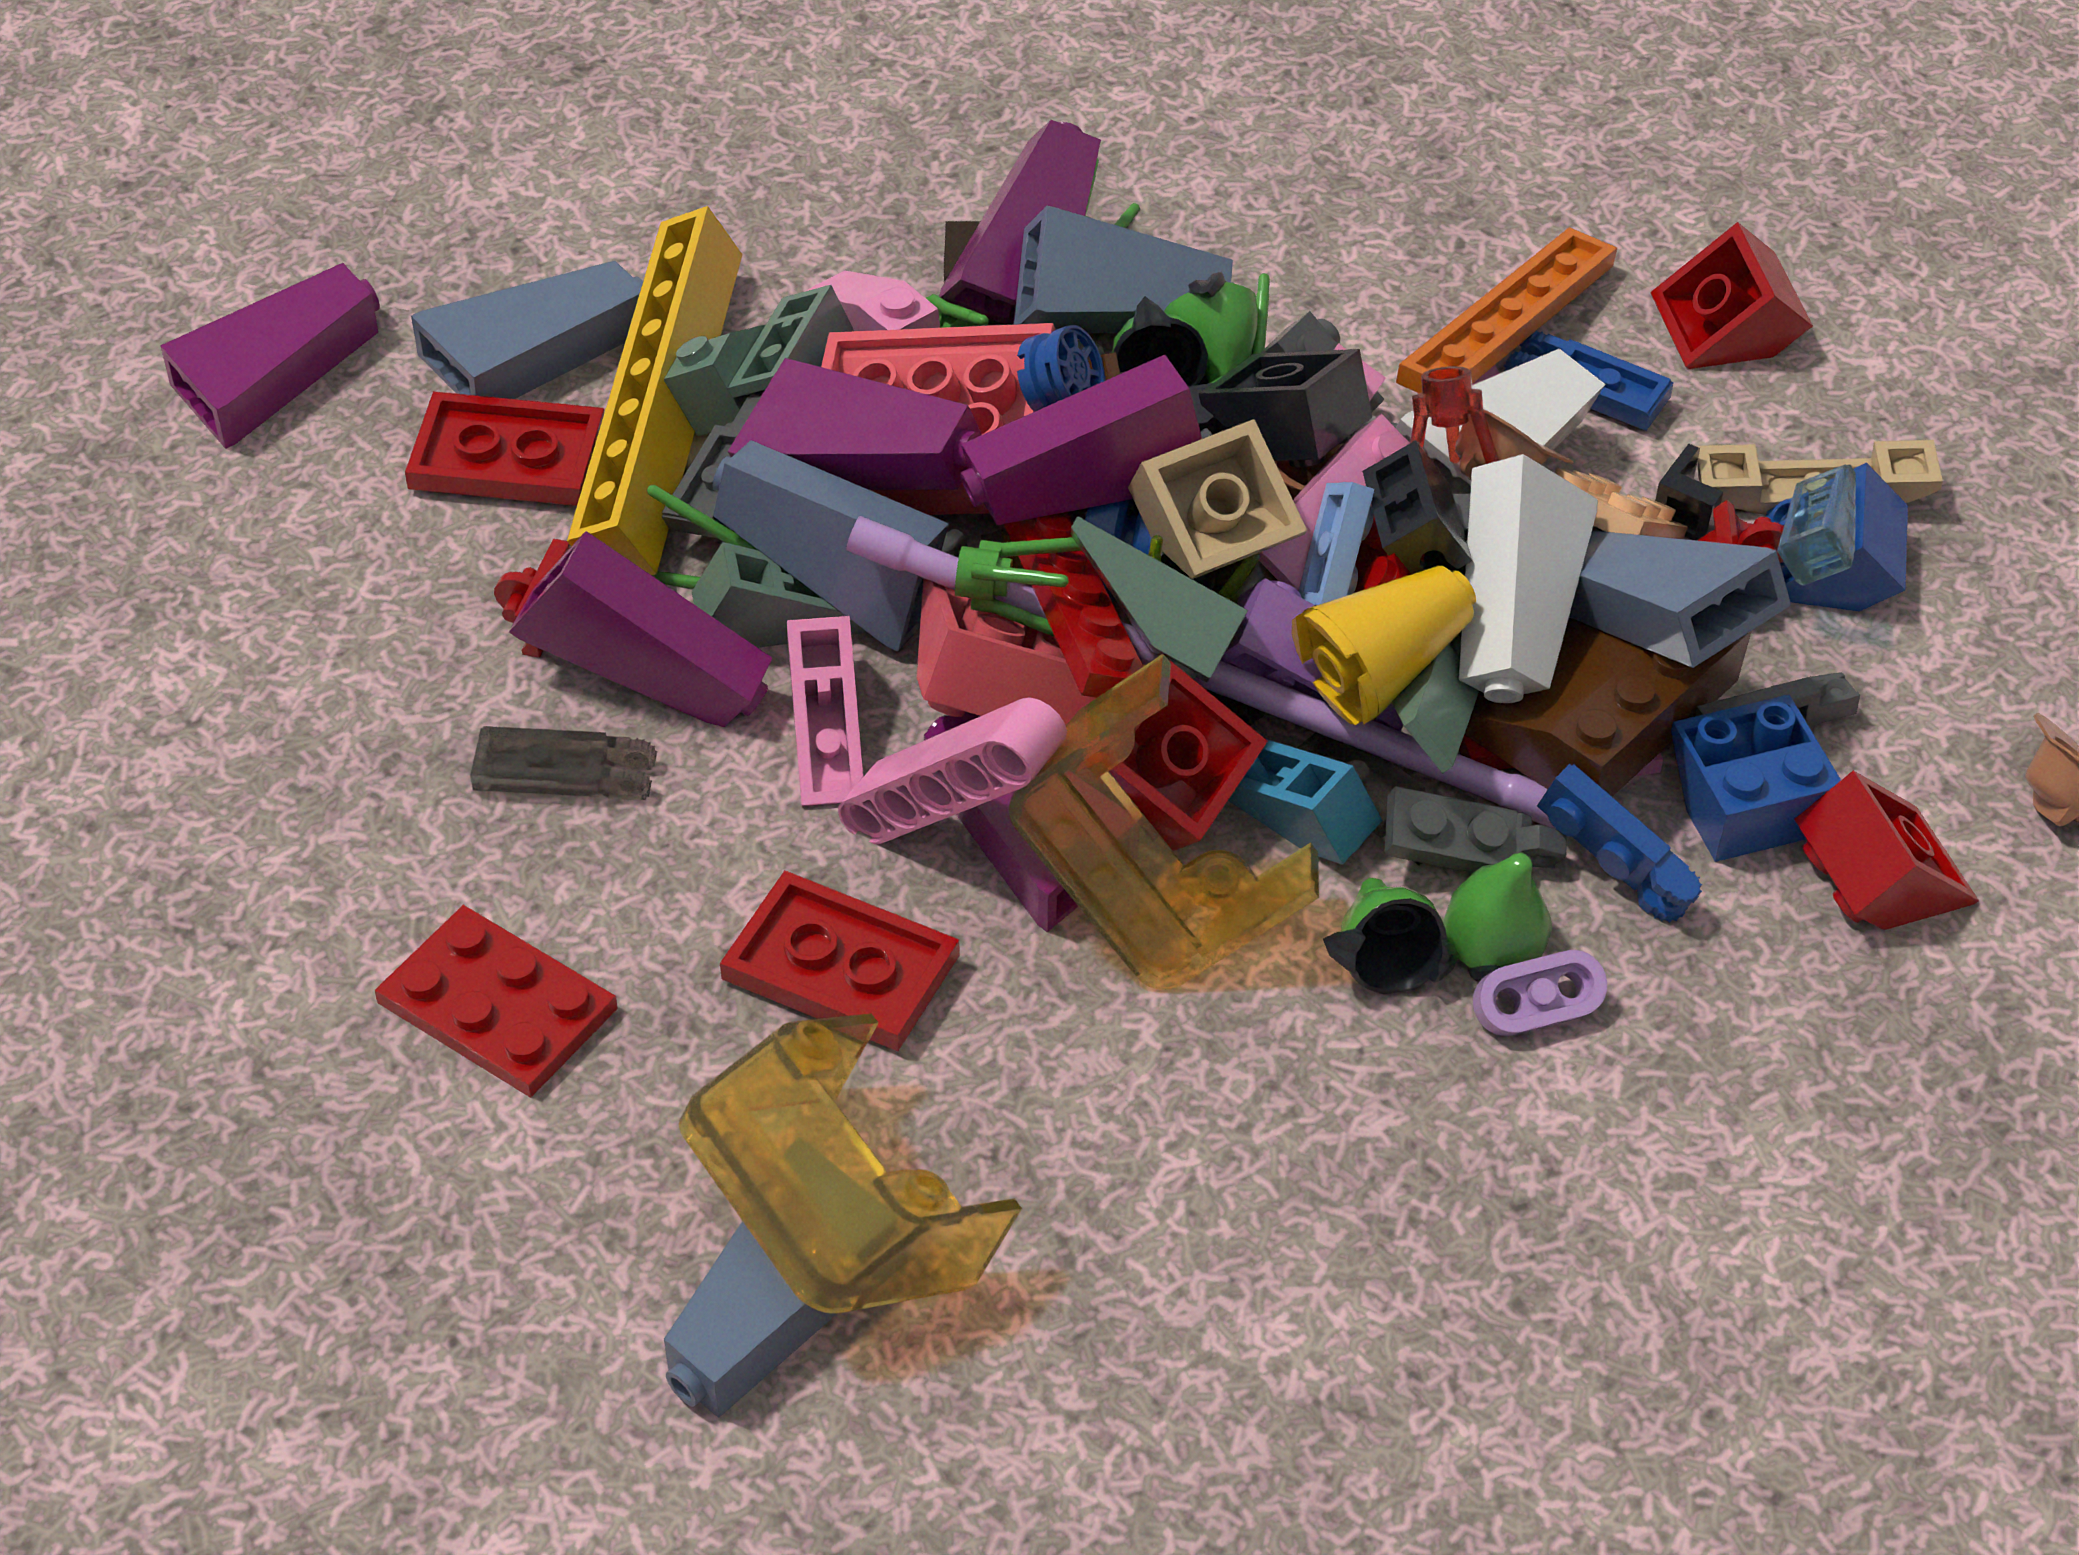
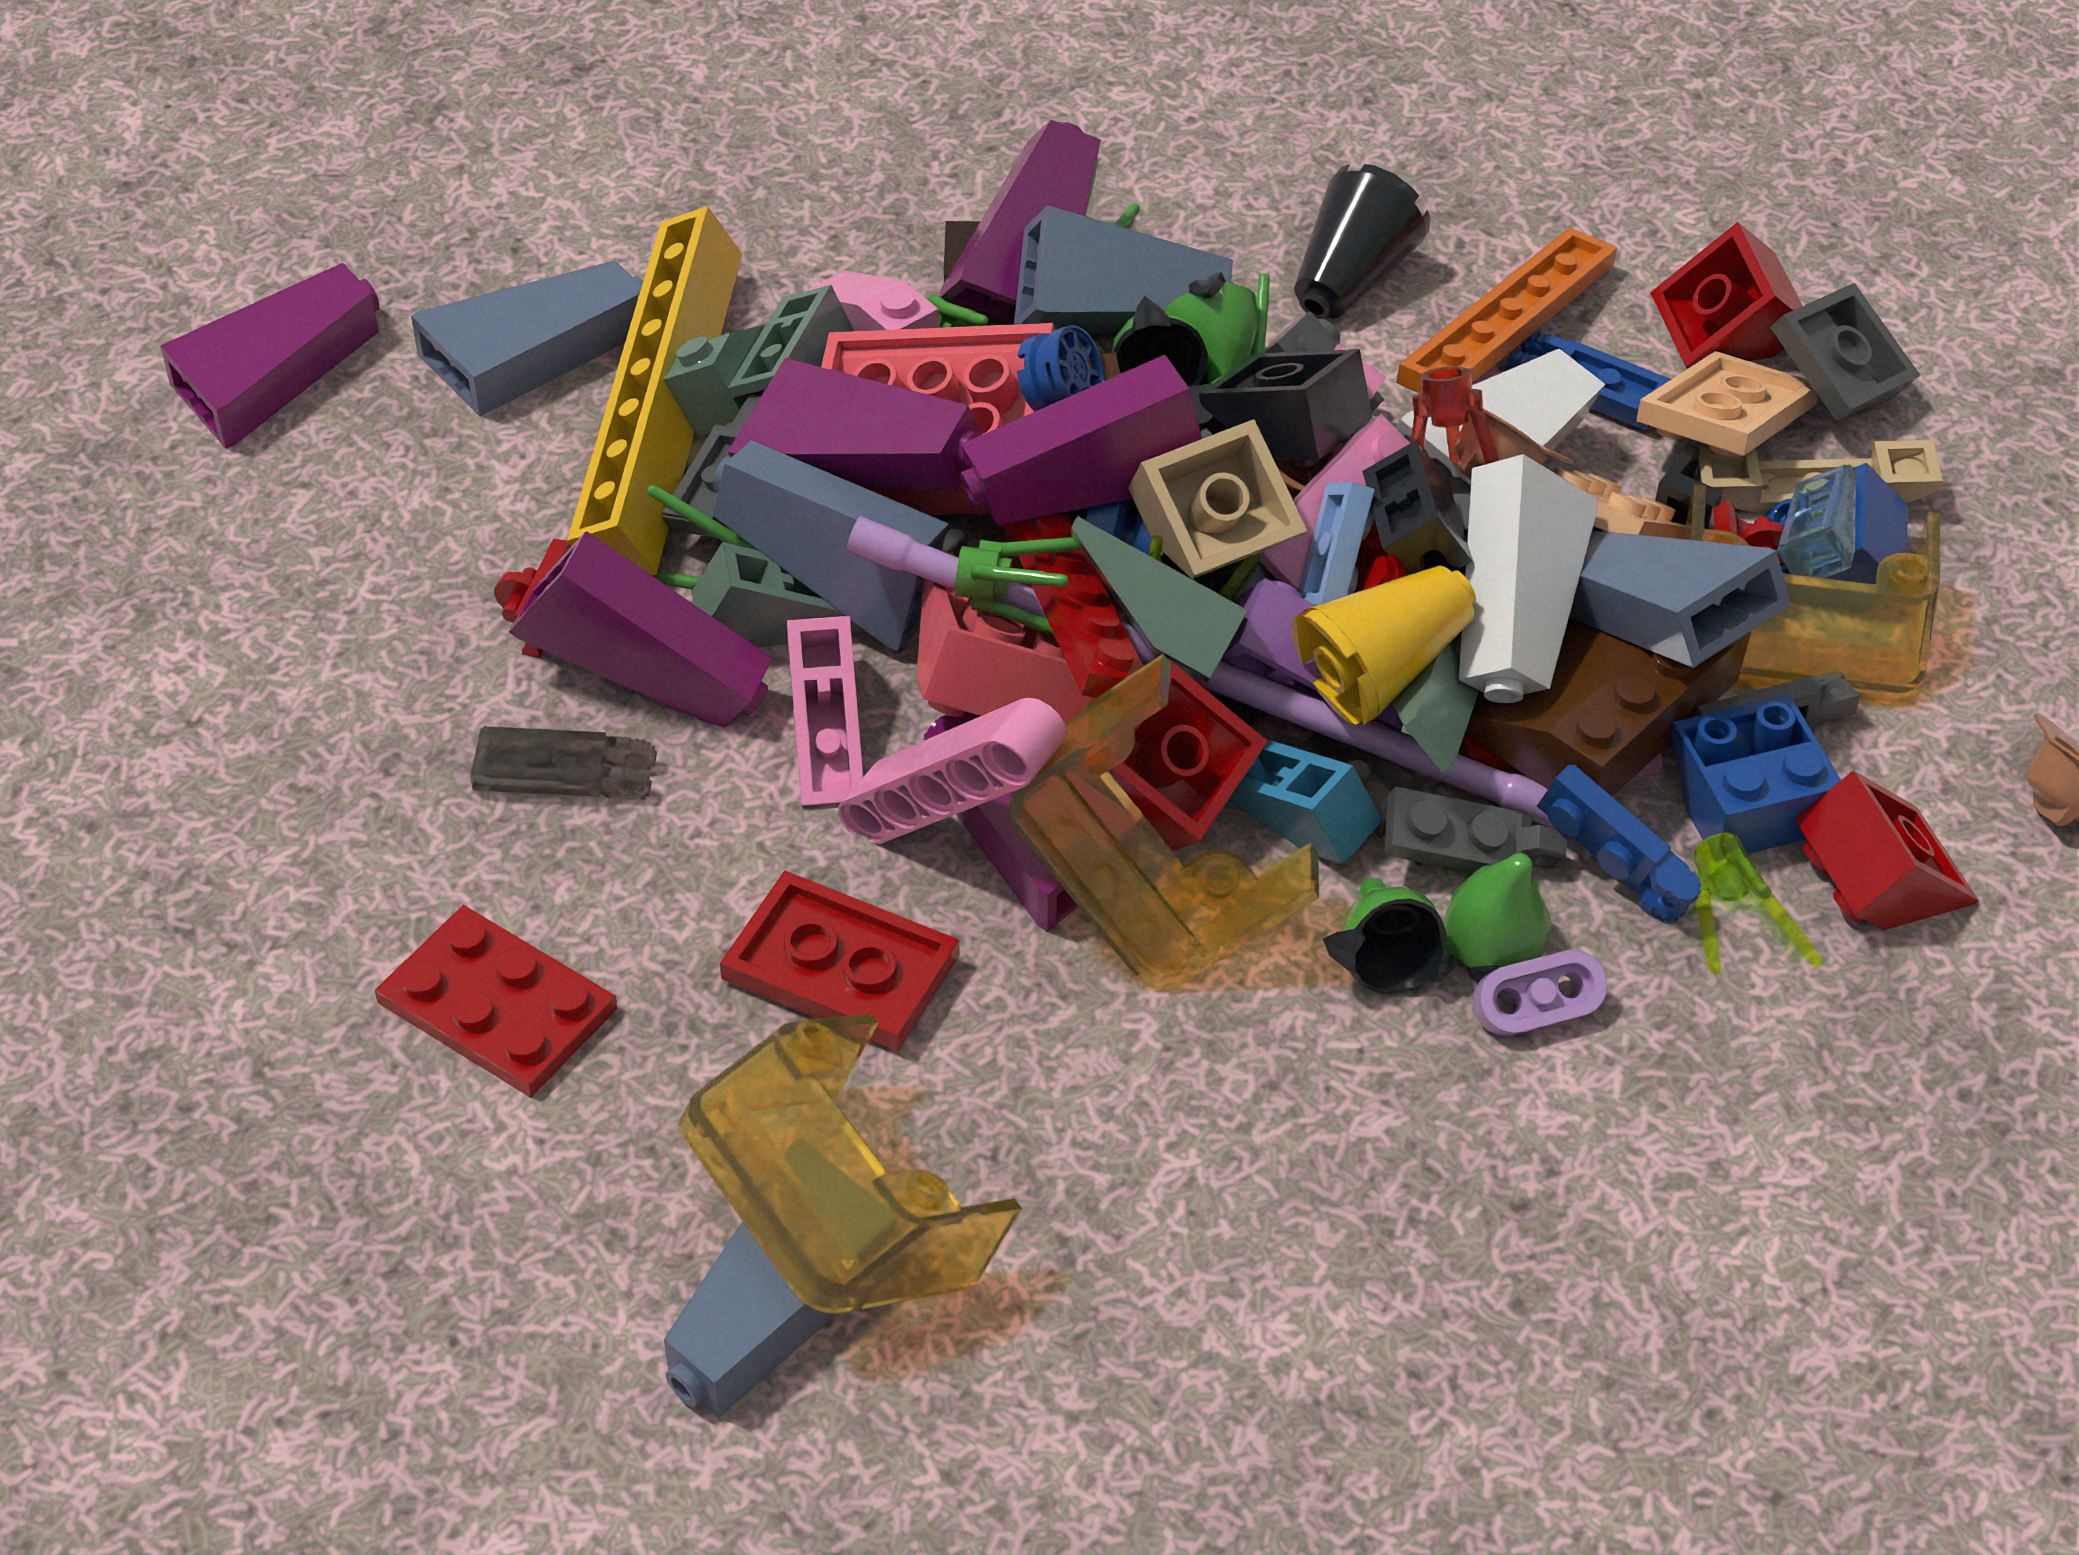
(504, 448): red plate -> none
(1358, 238): none -> black cone
(1727, 404): none -> light nougat plate
(1731, 875): none -> clear neon green plant
(1845, 352): none -> dark grey plate
(1864, 630): none -> clear yellow windscreen

